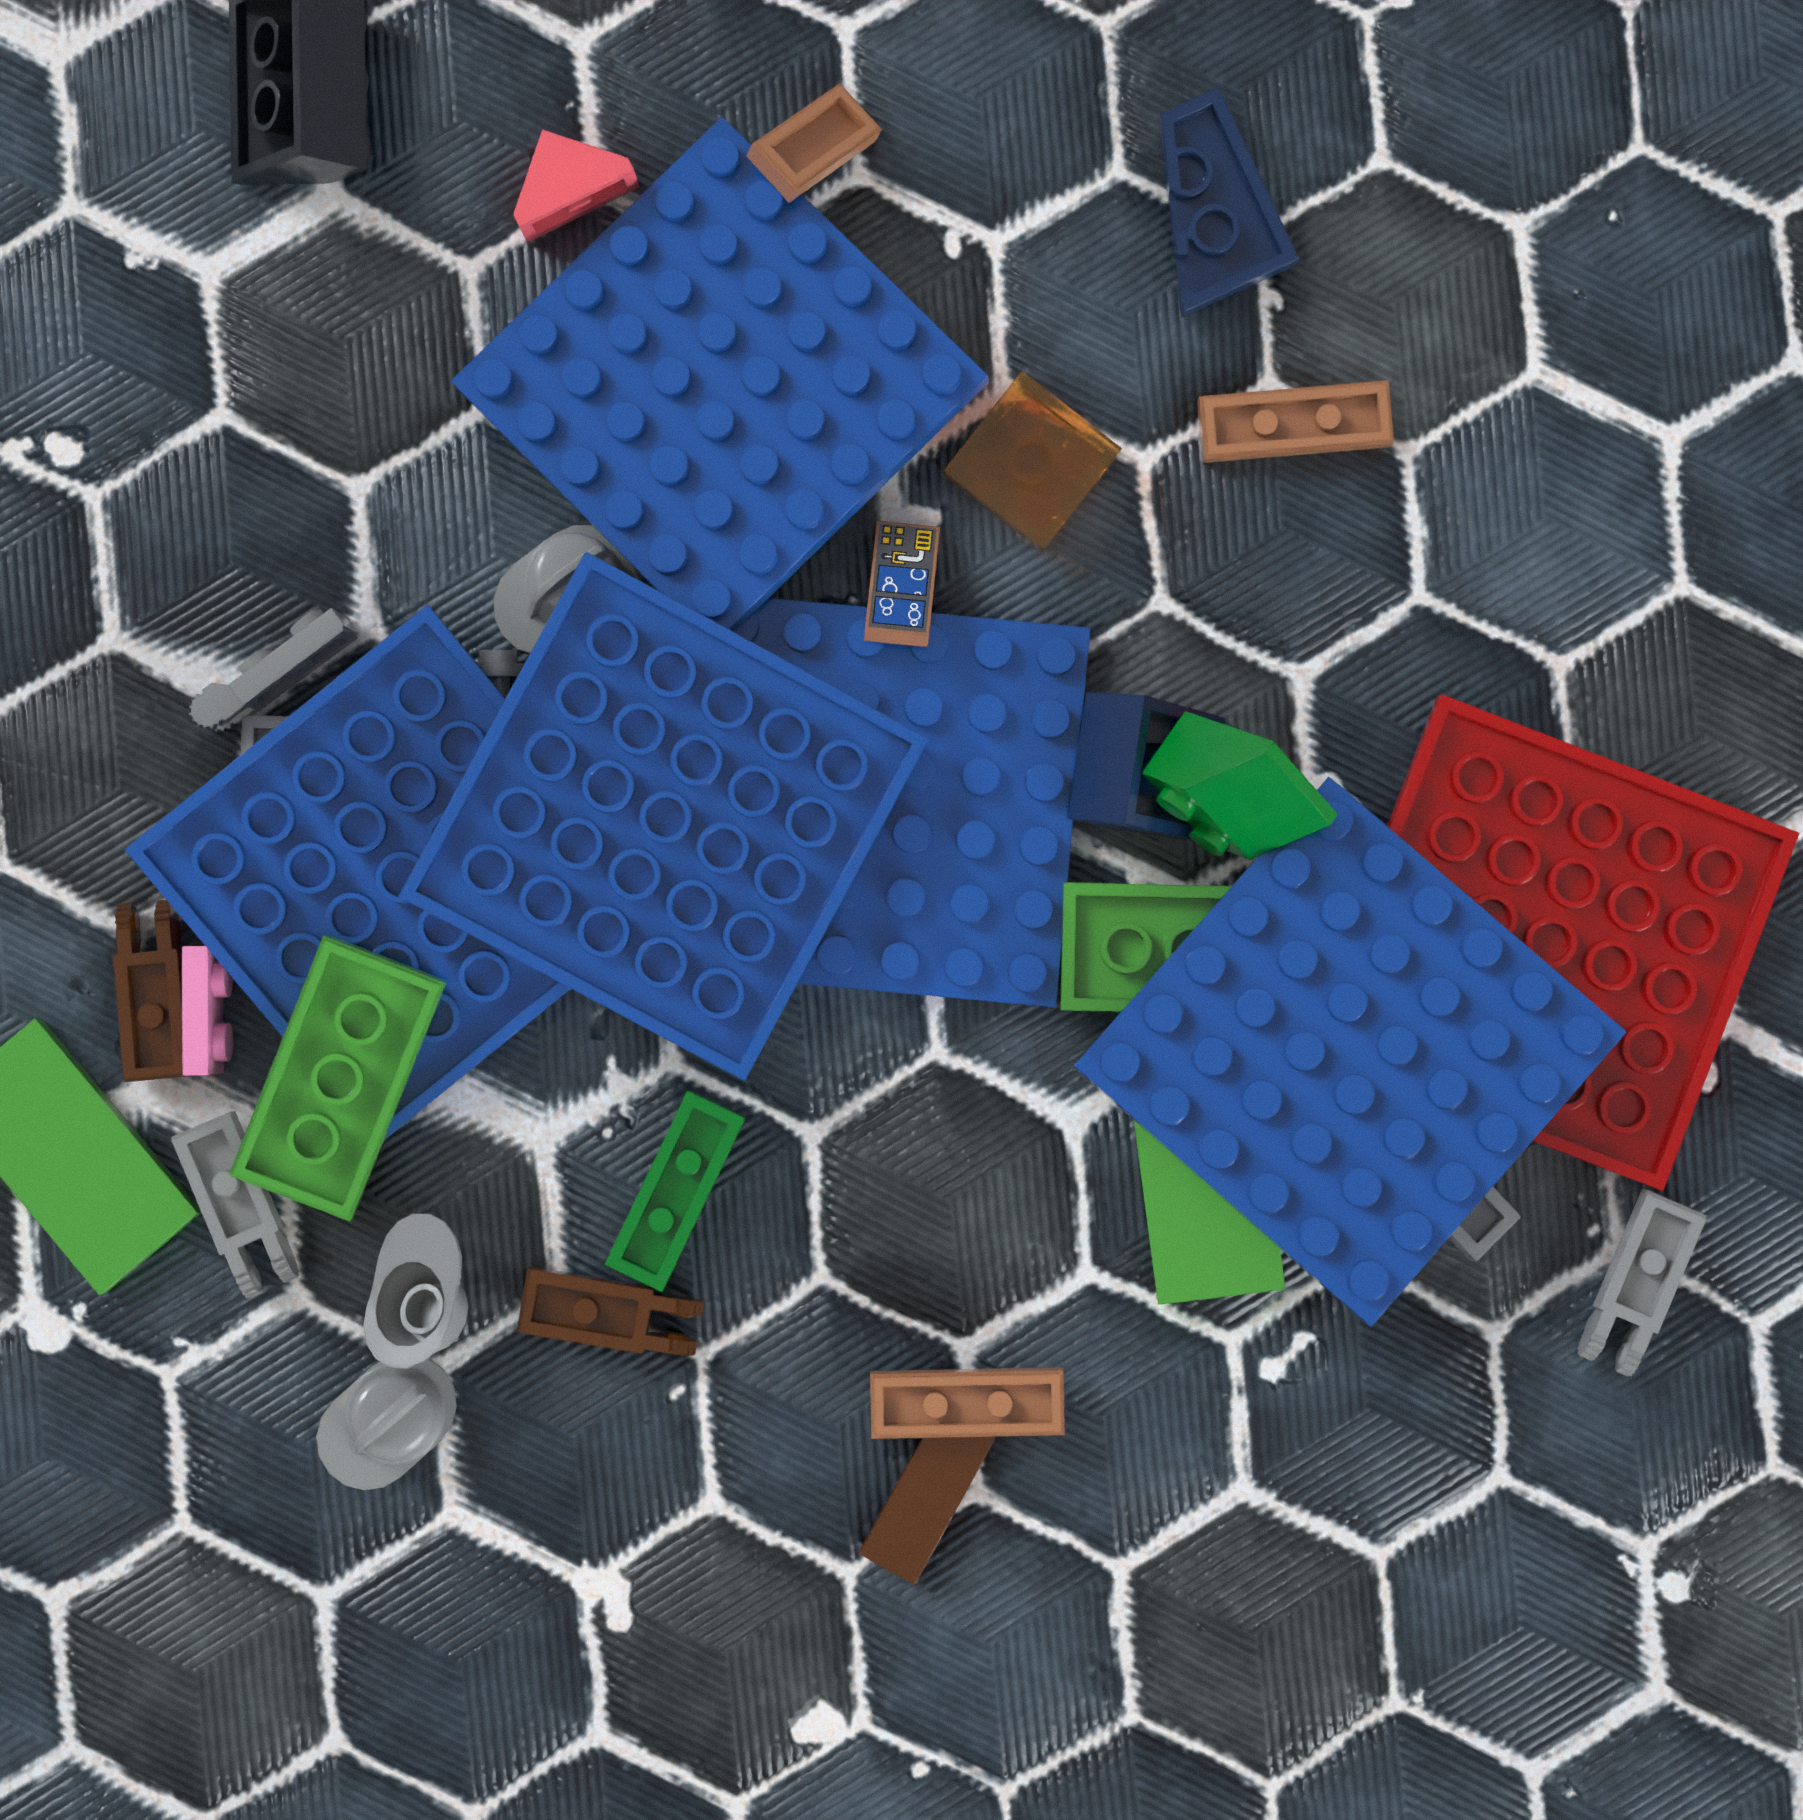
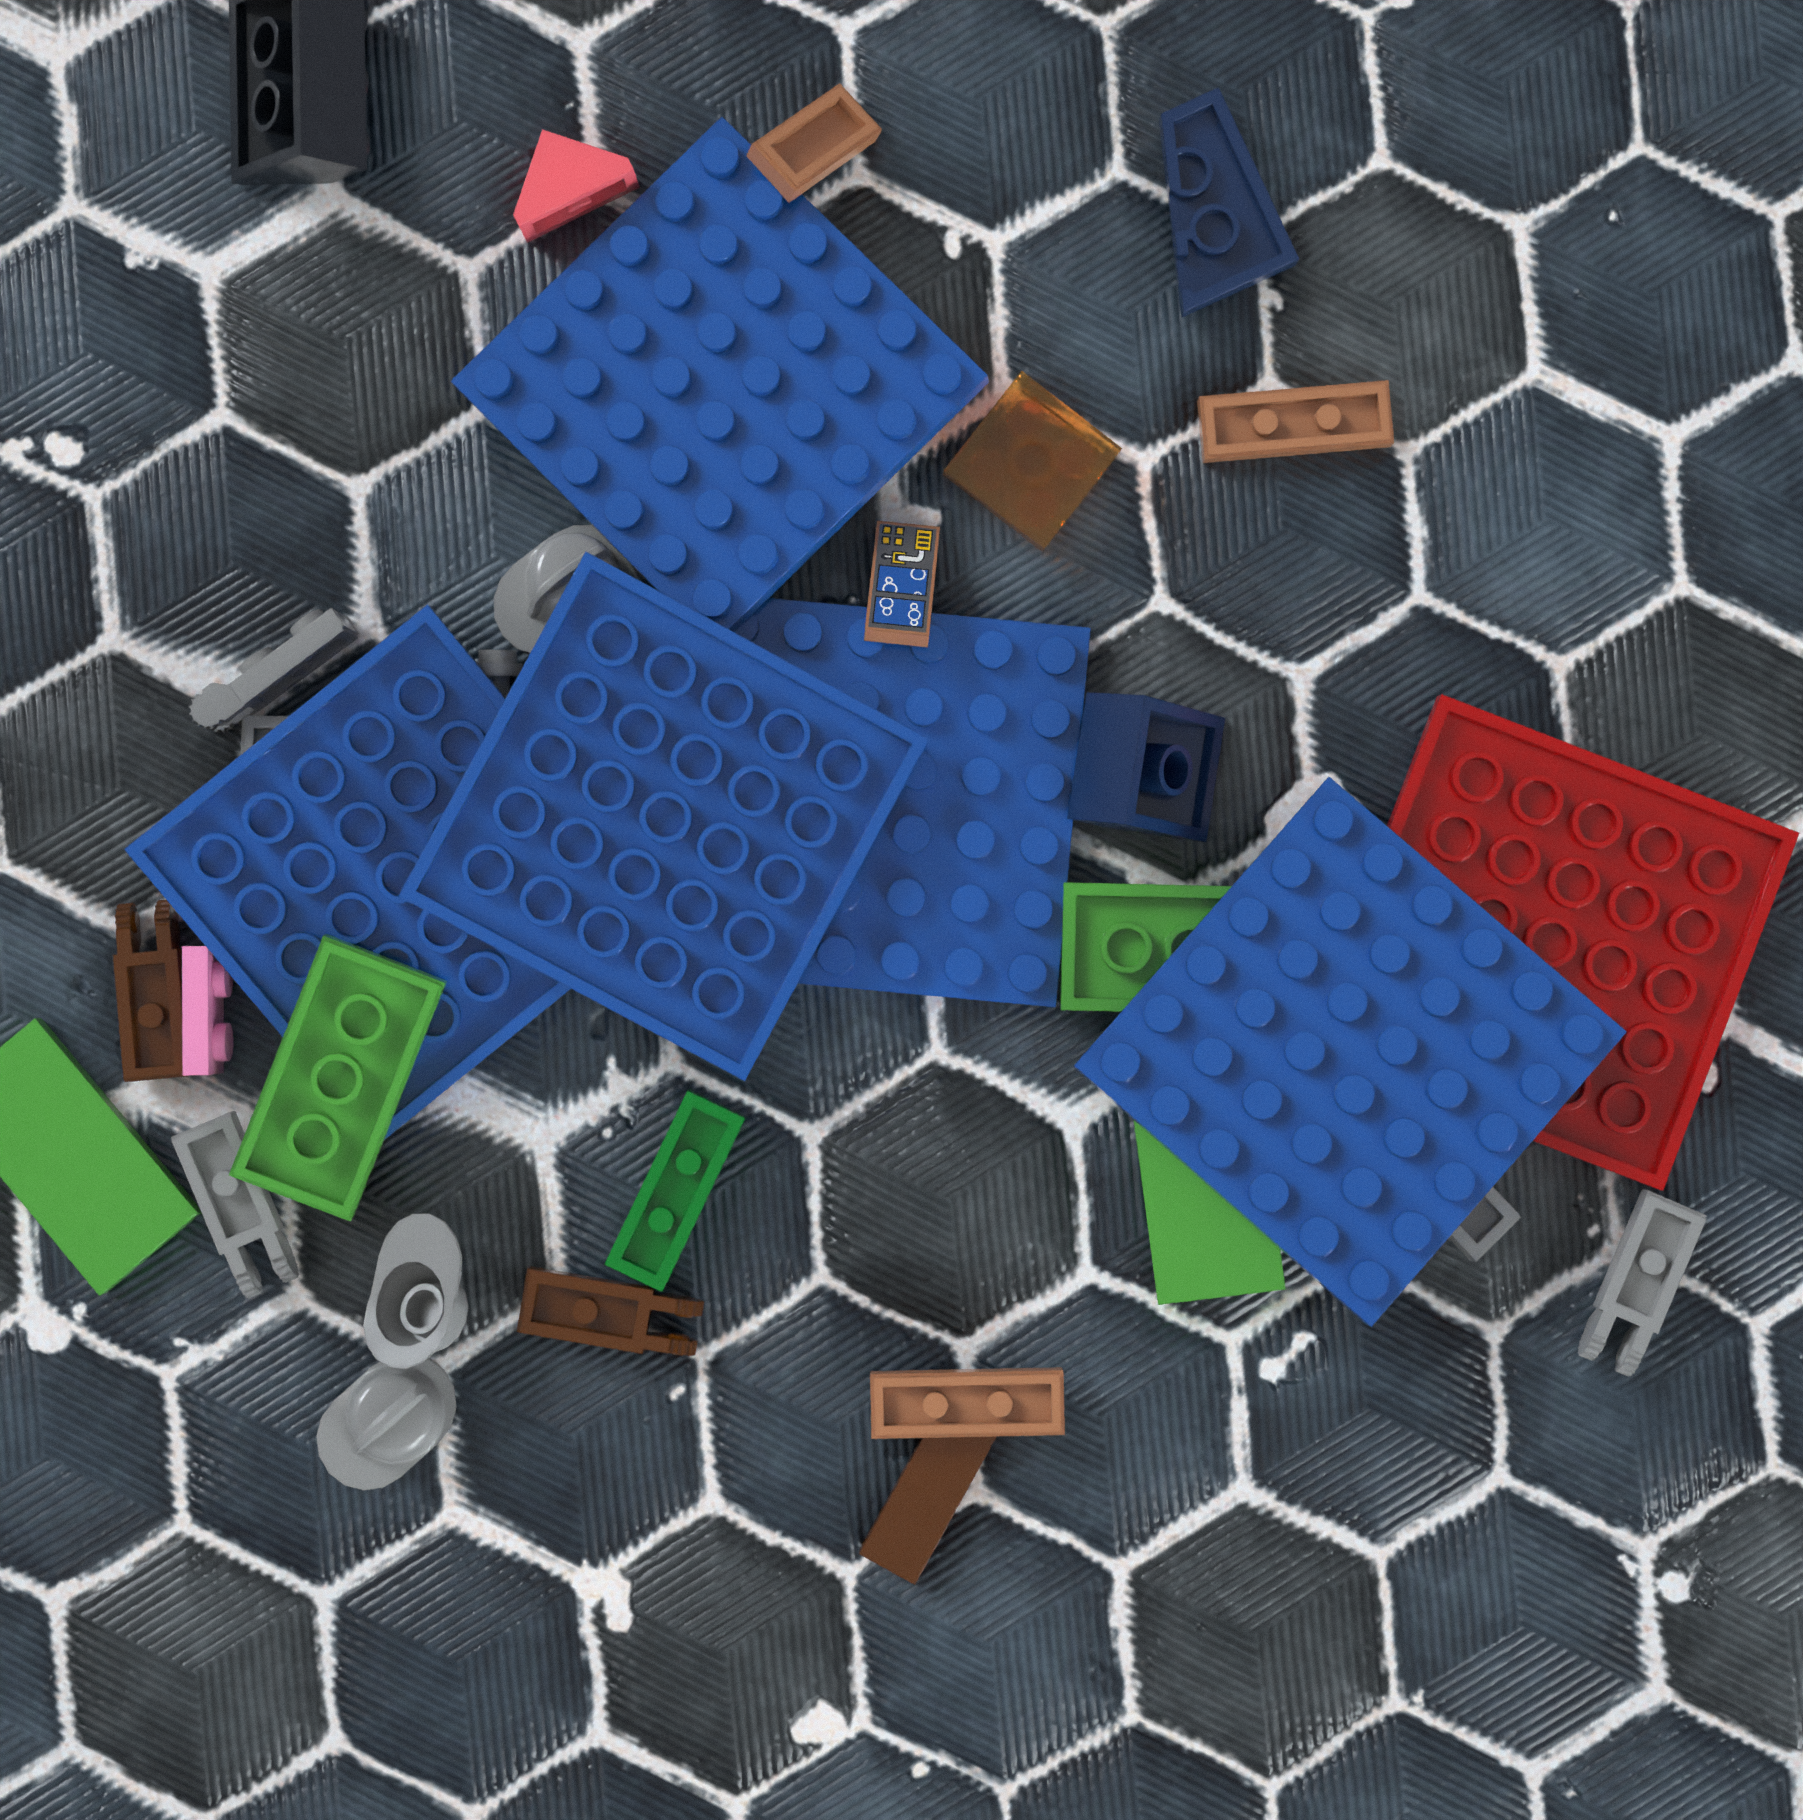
(1234, 789): green slope -> none

